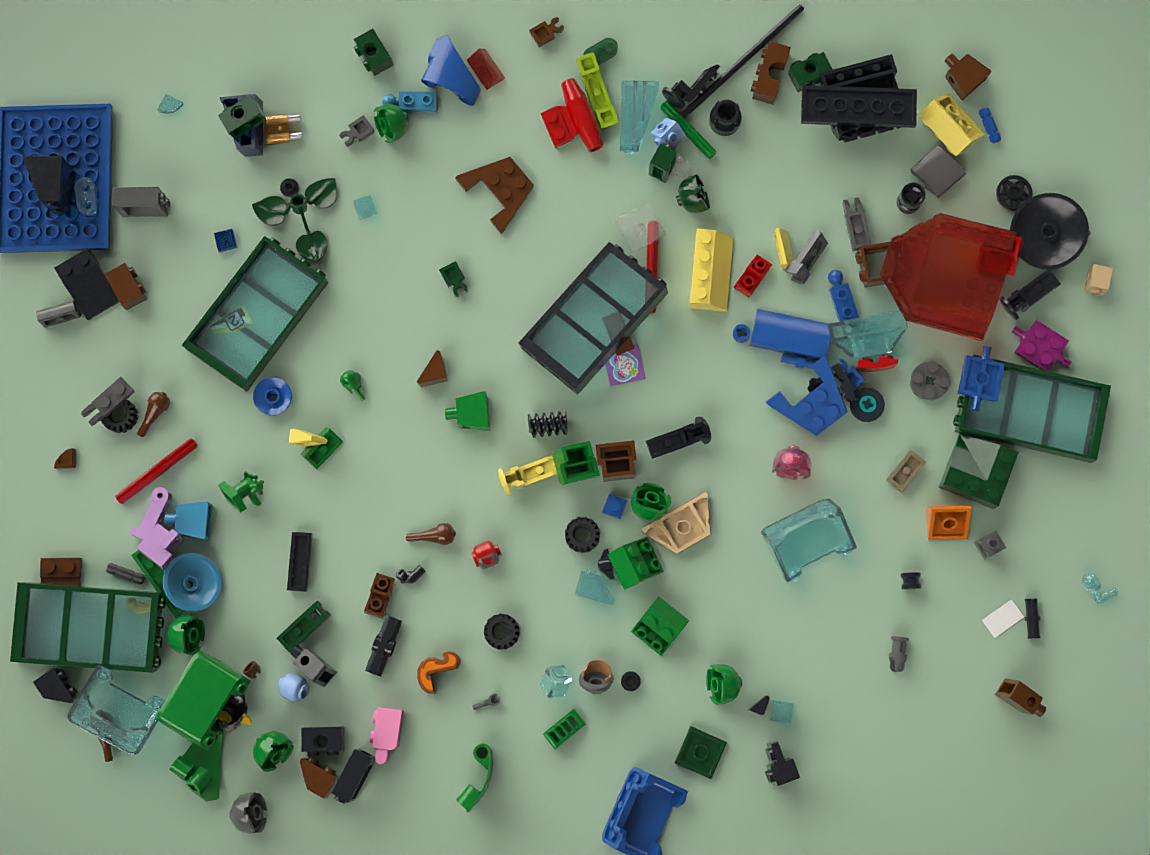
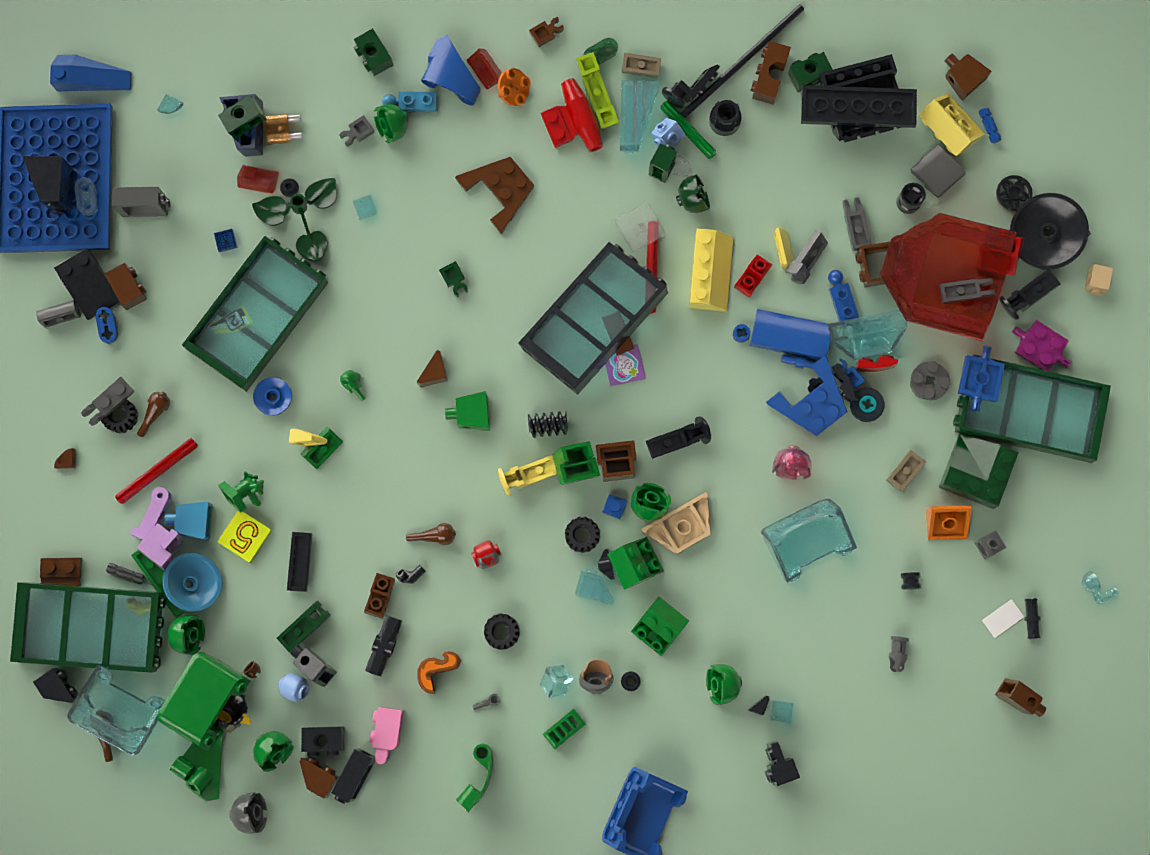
(85, 74): none -> blue wedge
(102, 326): none -> blue beam
(244, 536): none -> neon yellow tile
(257, 179): none -> clear red slope
(507, 85): none -> orange plate
(641, 65): none -> dark tan plate
(700, 752): dark green tile -> none
(965, 290): none -> dark grey hinge

